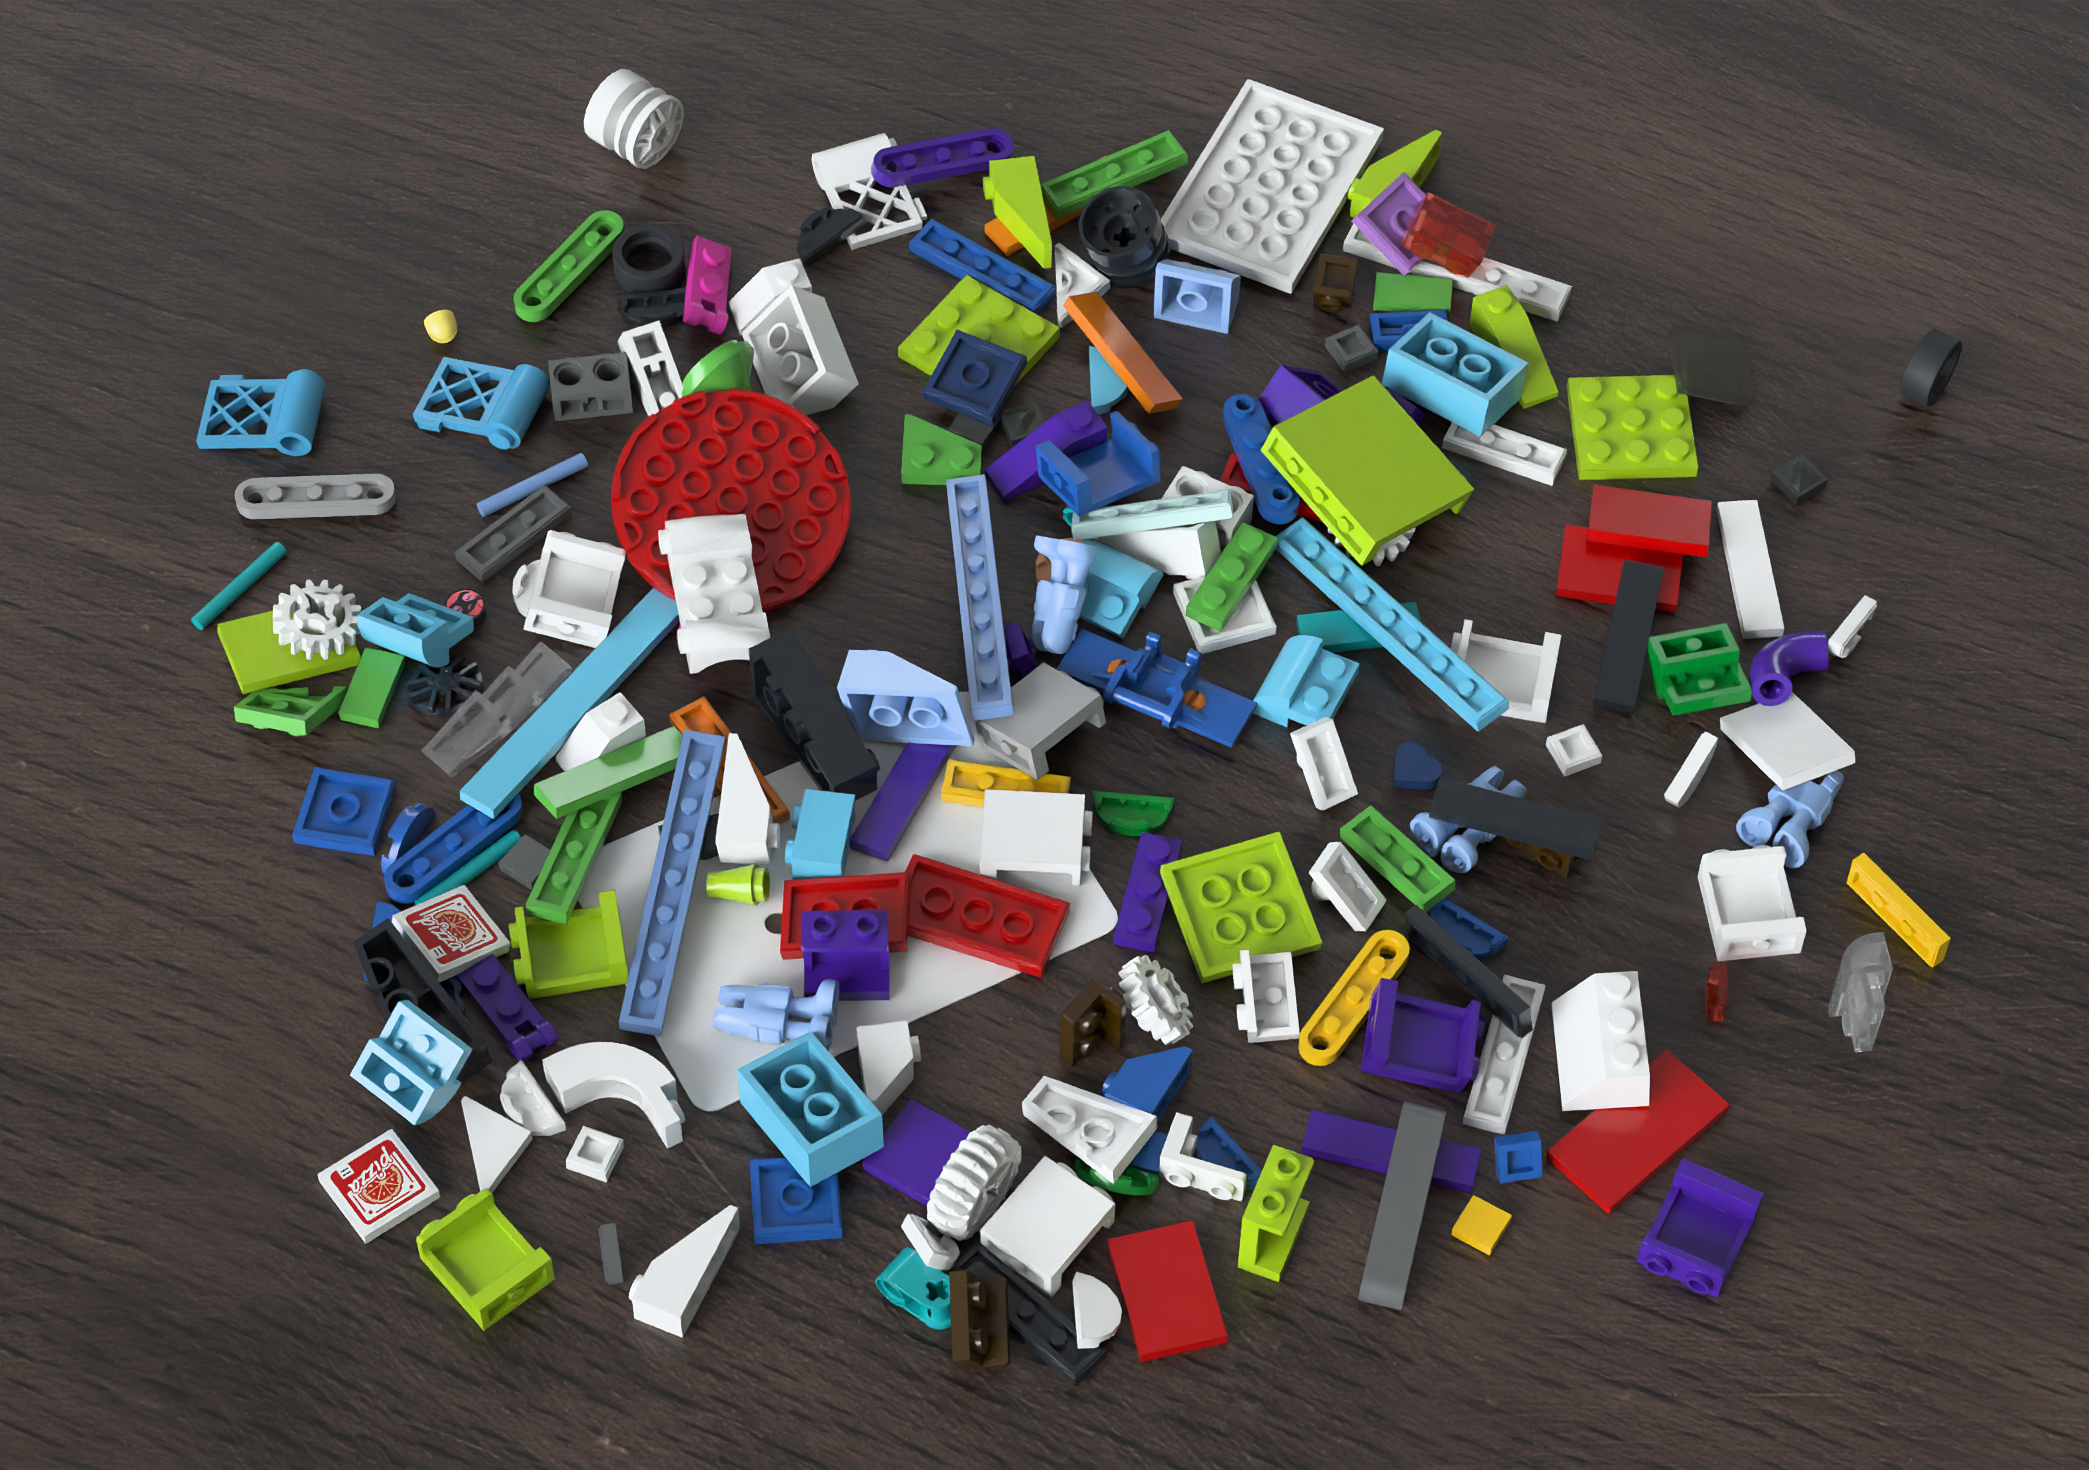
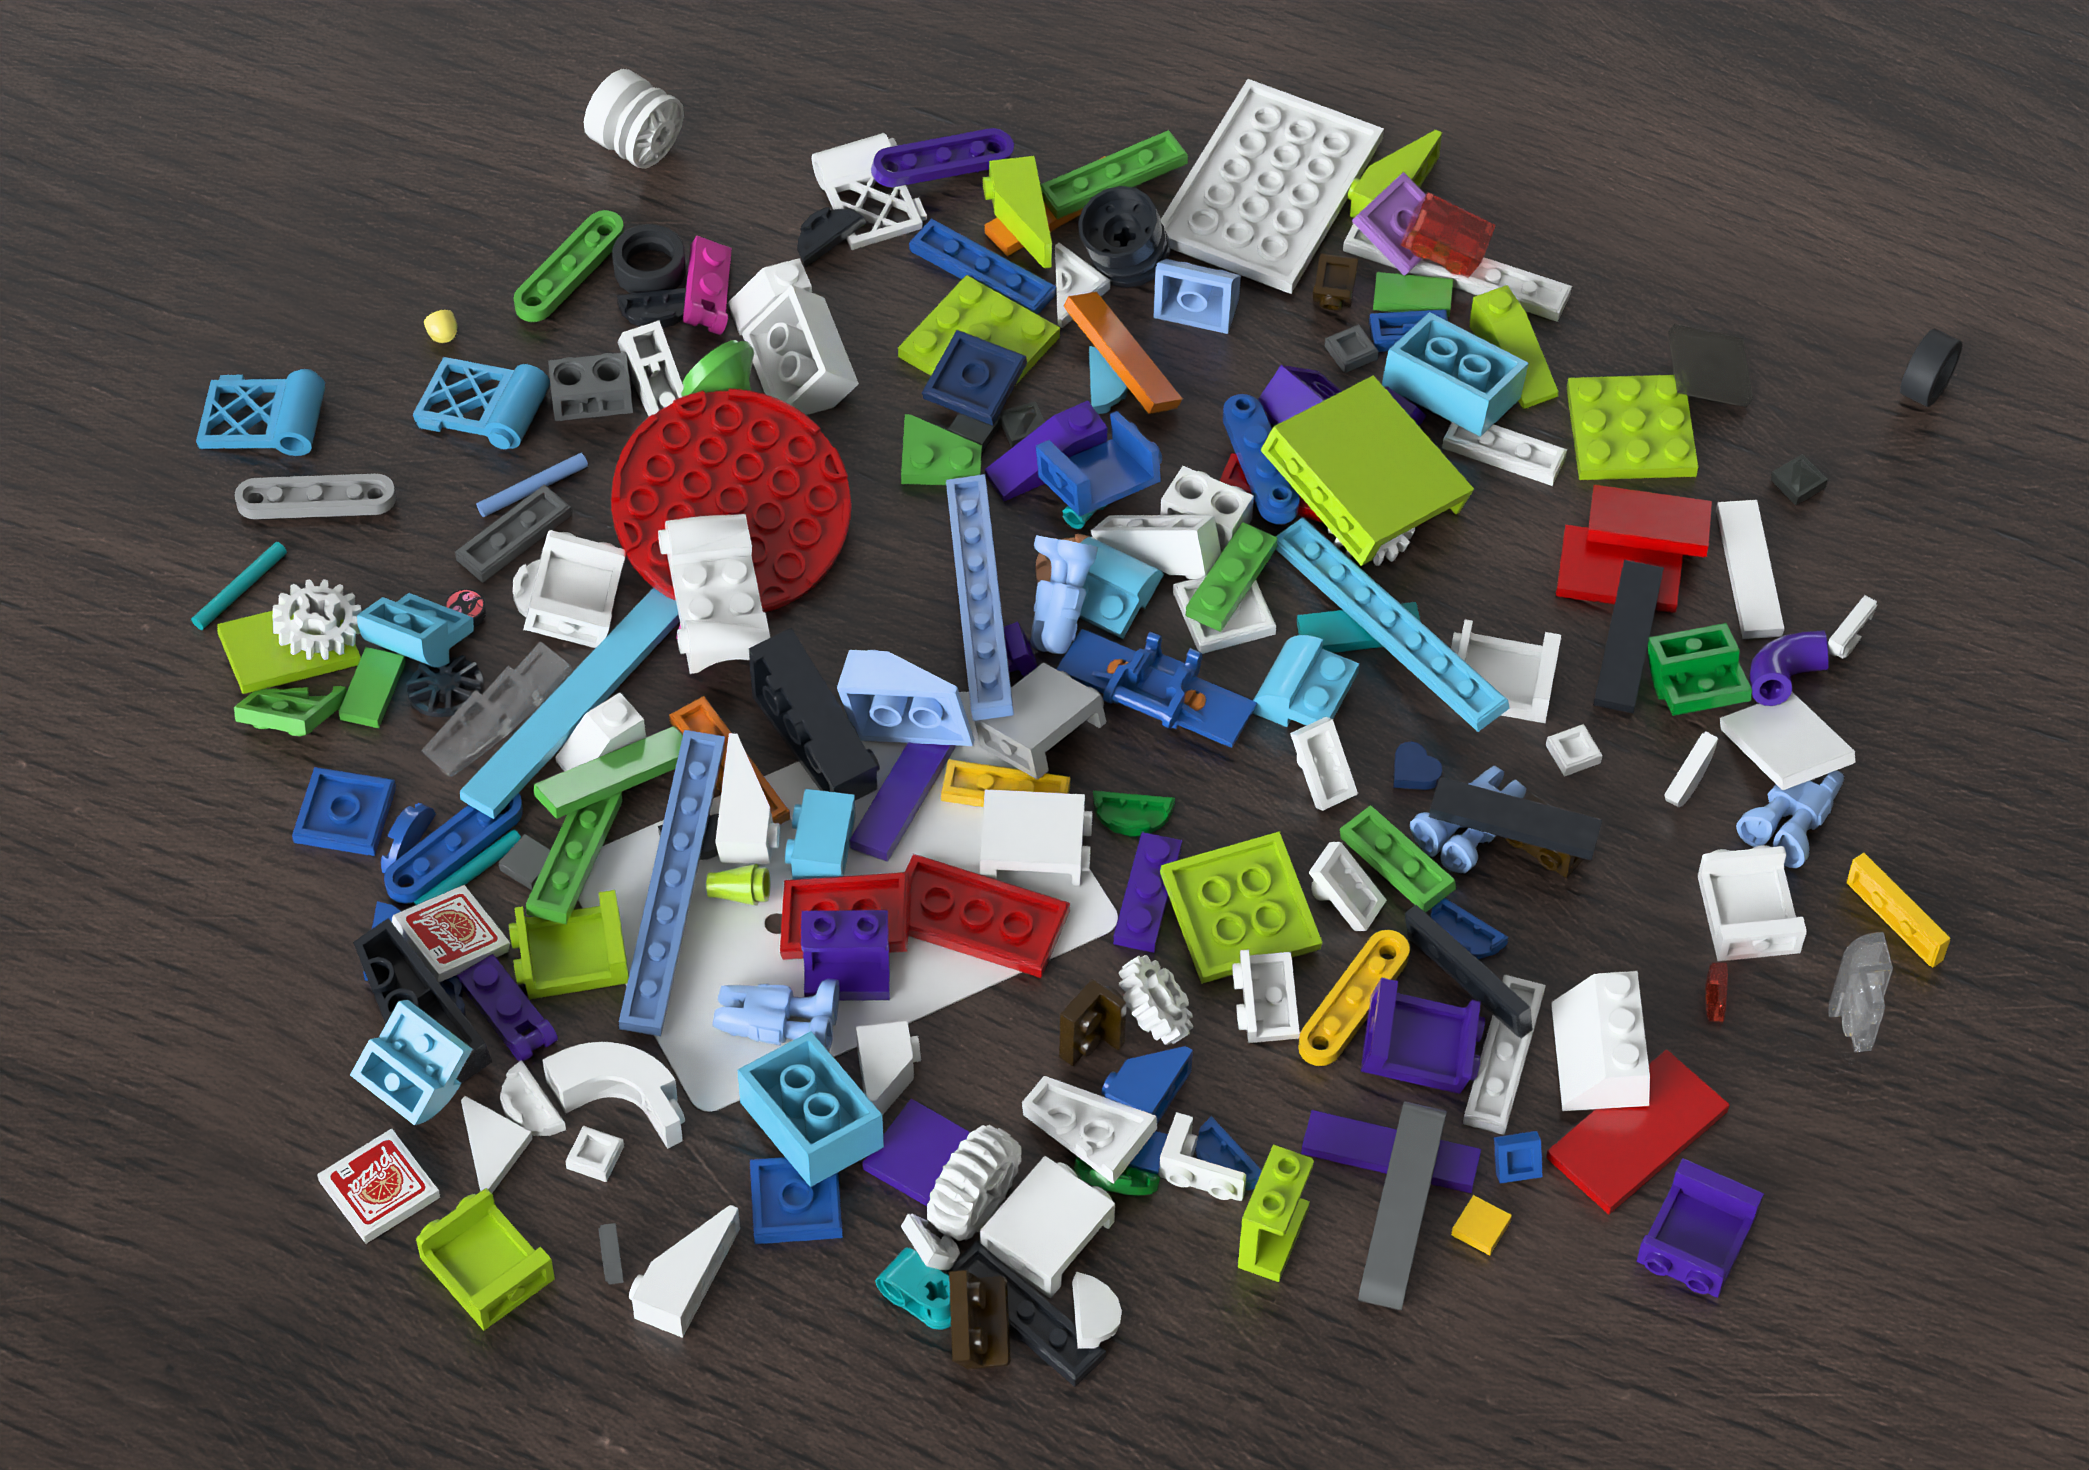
(1153, 515): light aqua tile -> none
(1167, 1291): red tile -> none

